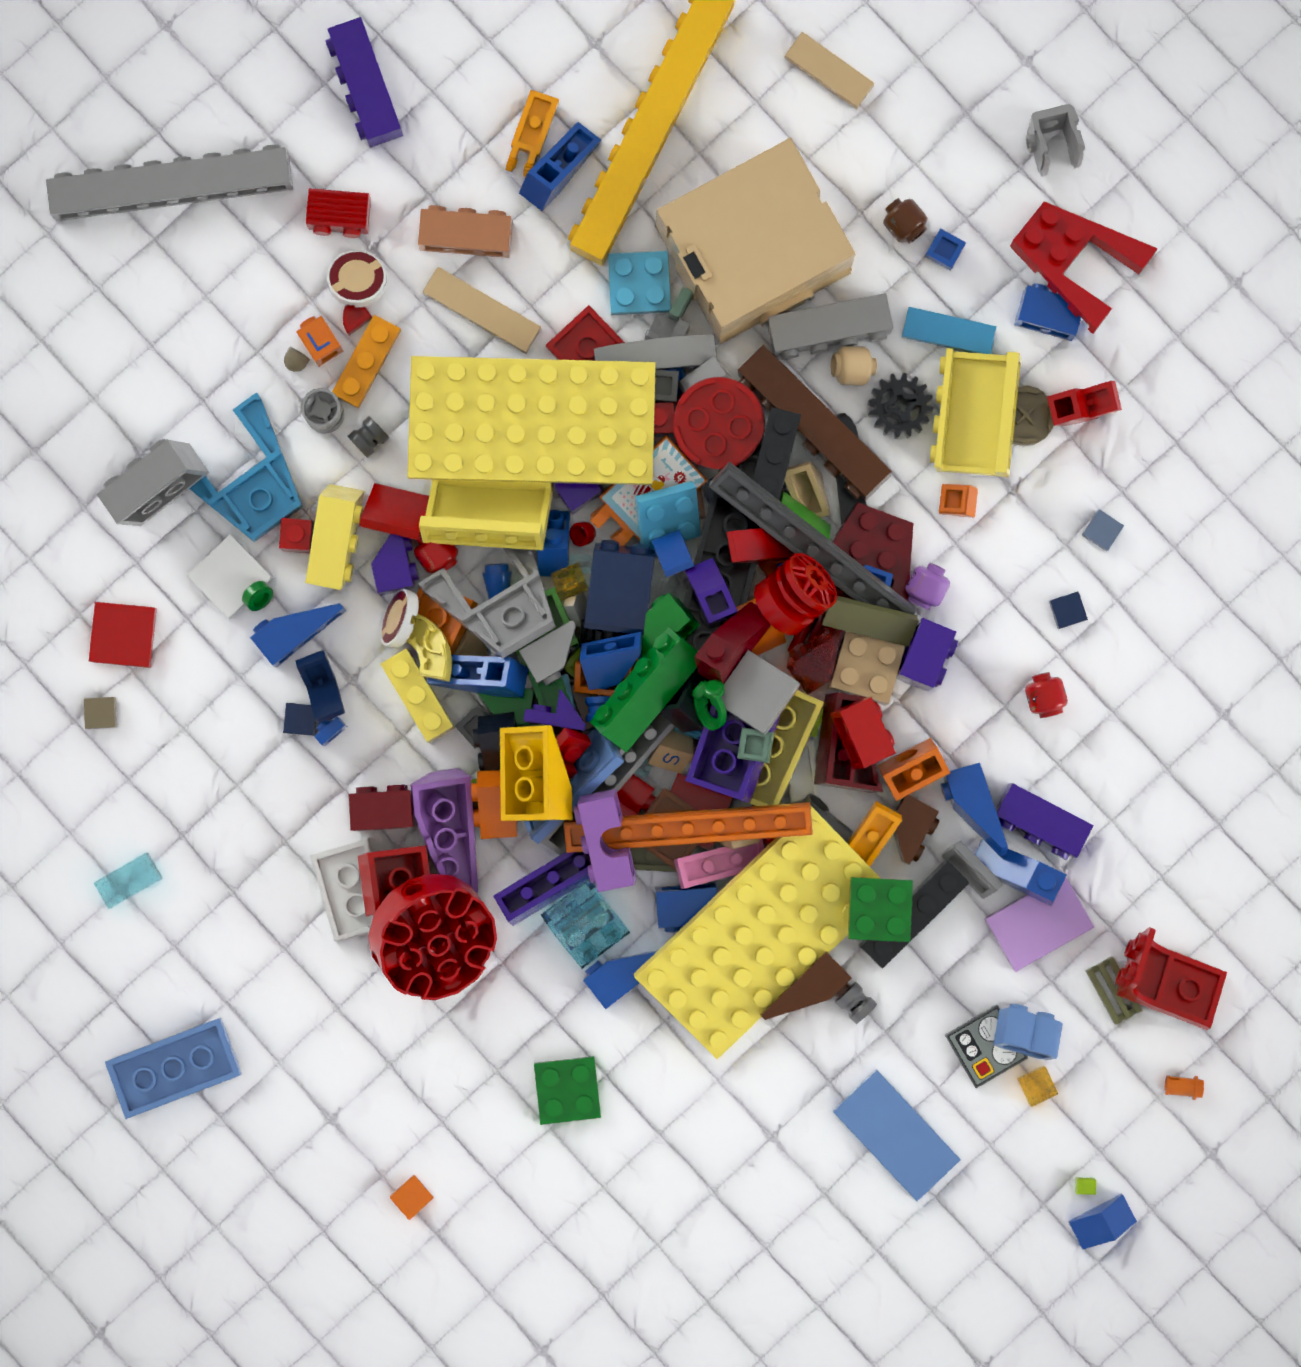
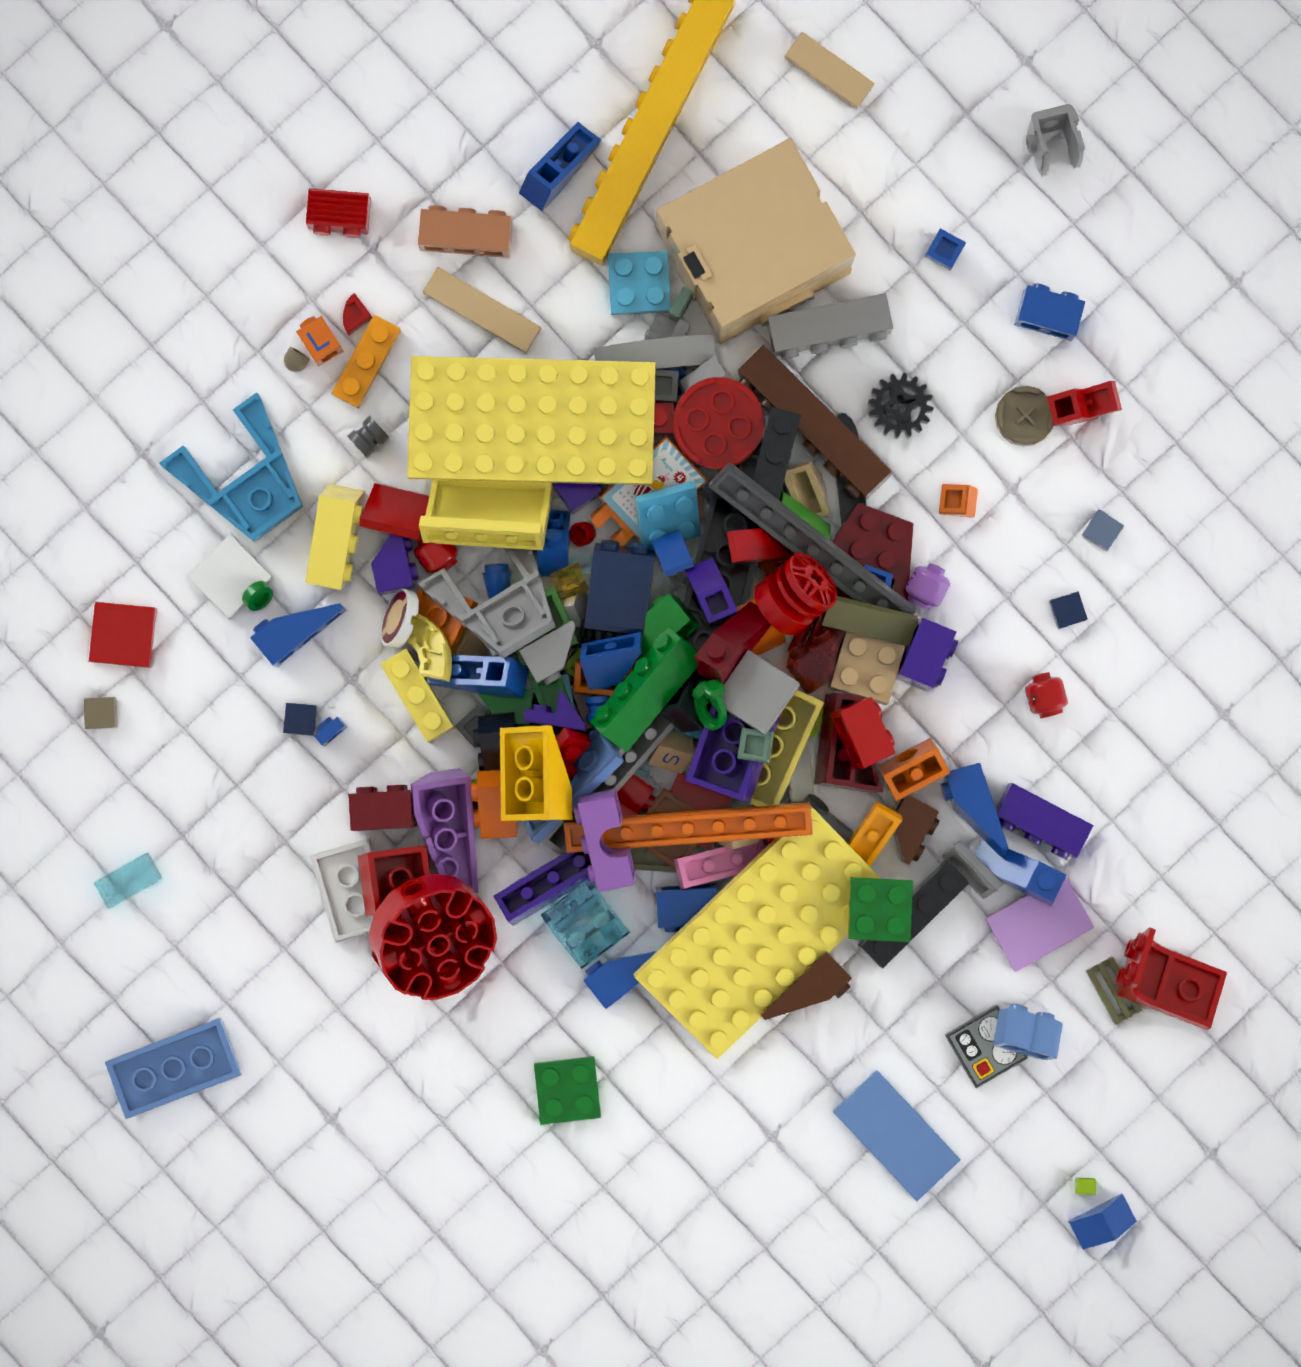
(152, 482): light grey brick -> none
(169, 183): light grey brick -> none
(296, 535): red brick -> none
(321, 686): dark blue bracket -> none
(322, 410): light grey wheel -> none
(356, 278): tile -> none
(364, 81): dark purple brick -> none
(411, 1197): orange slope -> none
(532, 129): light orange hinge -> none
(582, 336): red tile -> none
(851, 998): flat silver wheel -> none
(853, 365): tan head -> none
(905, 220): reddish brown head -> none
(948, 331): dark azure tile -> none
(976, 413): light yellow panel -> none
(1037, 1086): clear yellow plate -> none
(1054, 241): red wing -> none
(1184, 1086): orange pin -> none

